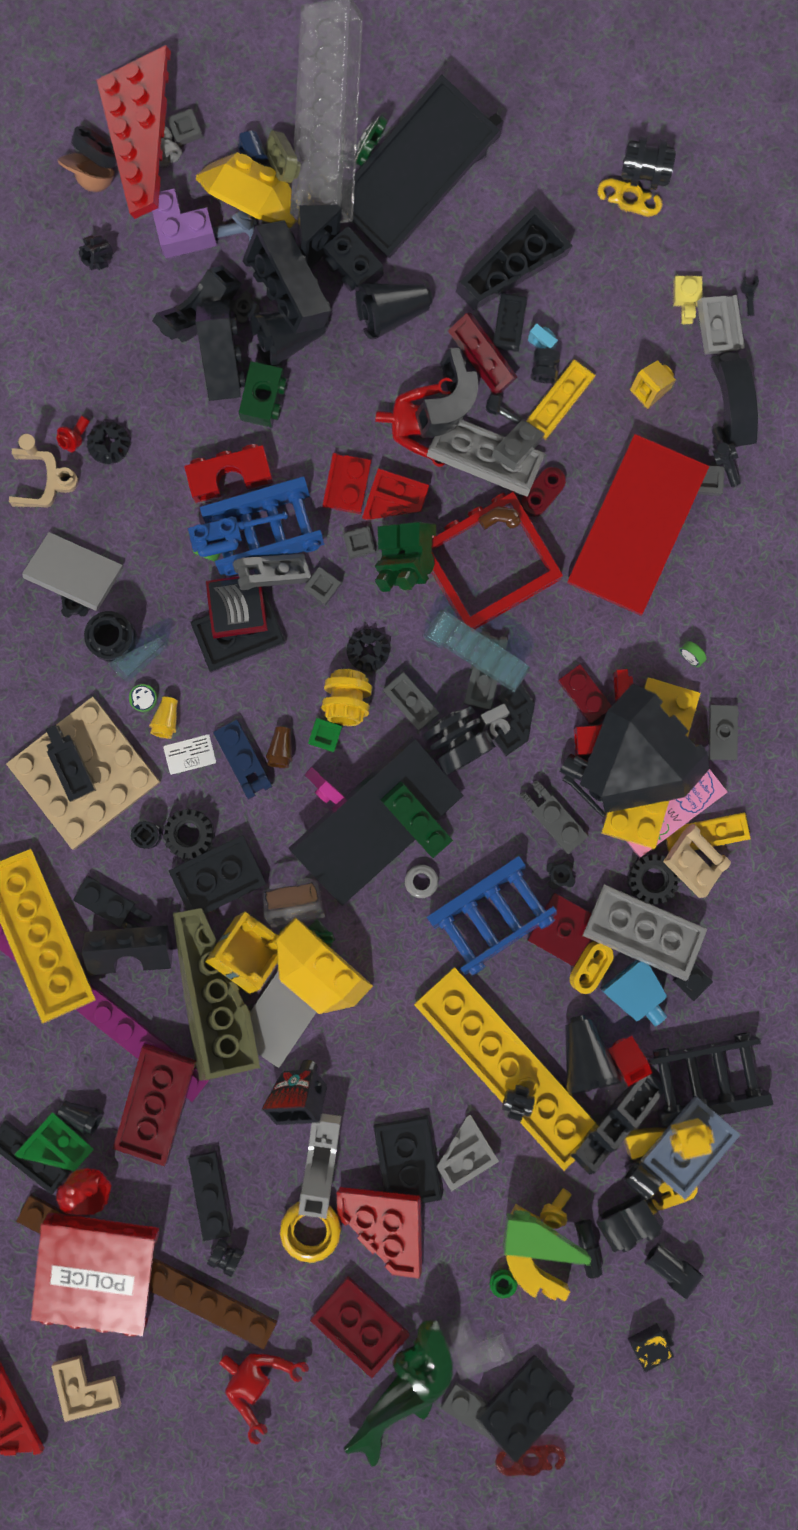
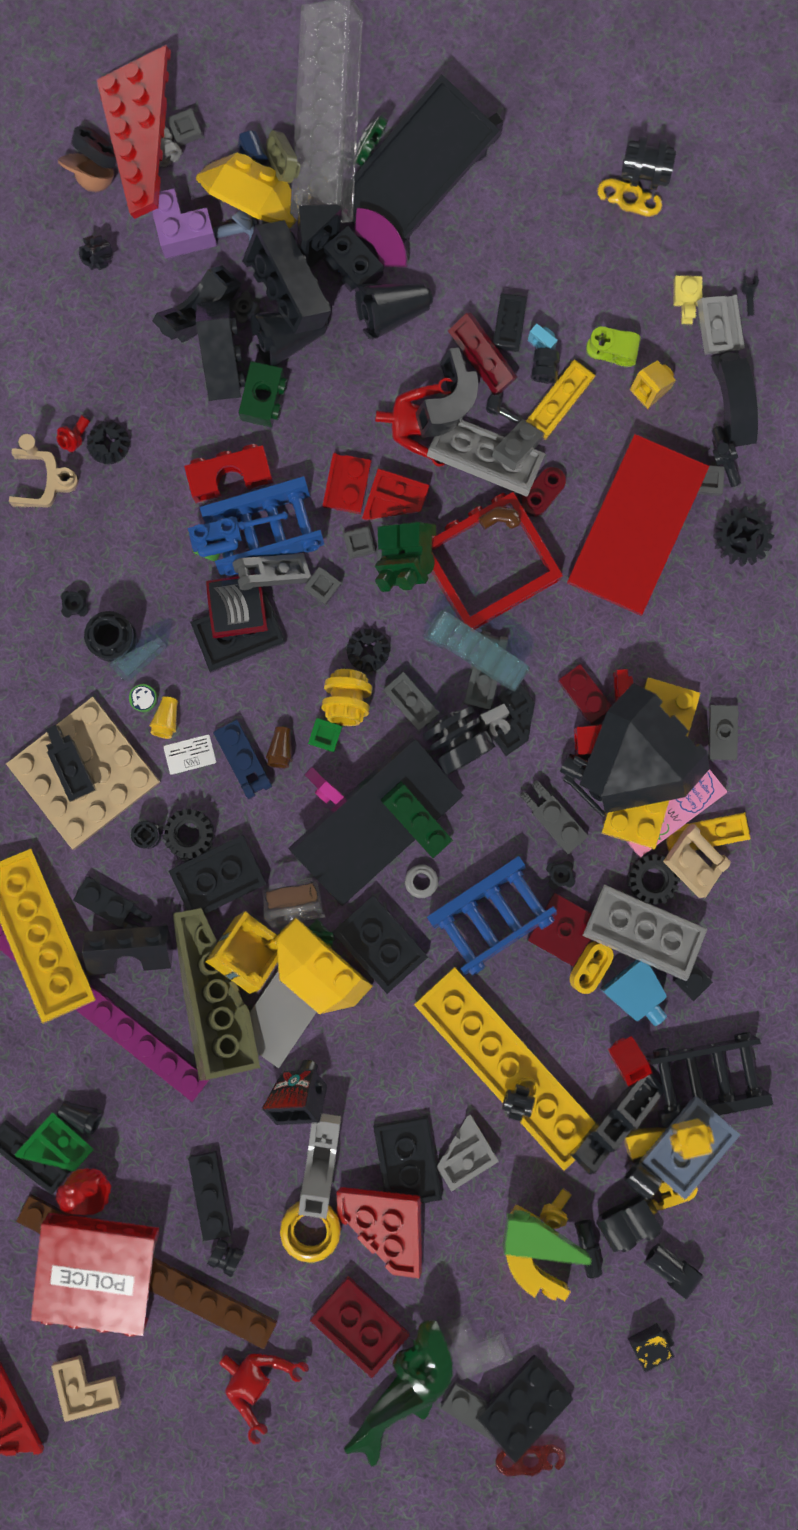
(72, 571): light grey tile -> none
(154, 1104): dark red tile -> none
(380, 944): none -> black plate
(382, 236): none -> magenta tile
(503, 1292): green plate -> none
(518, 256): black wedge -> none
(587, 1058): black cone -> none
(616, 347): none -> lime piece
(693, 653): bright green tile -> none
(740, 525): none -> black gear

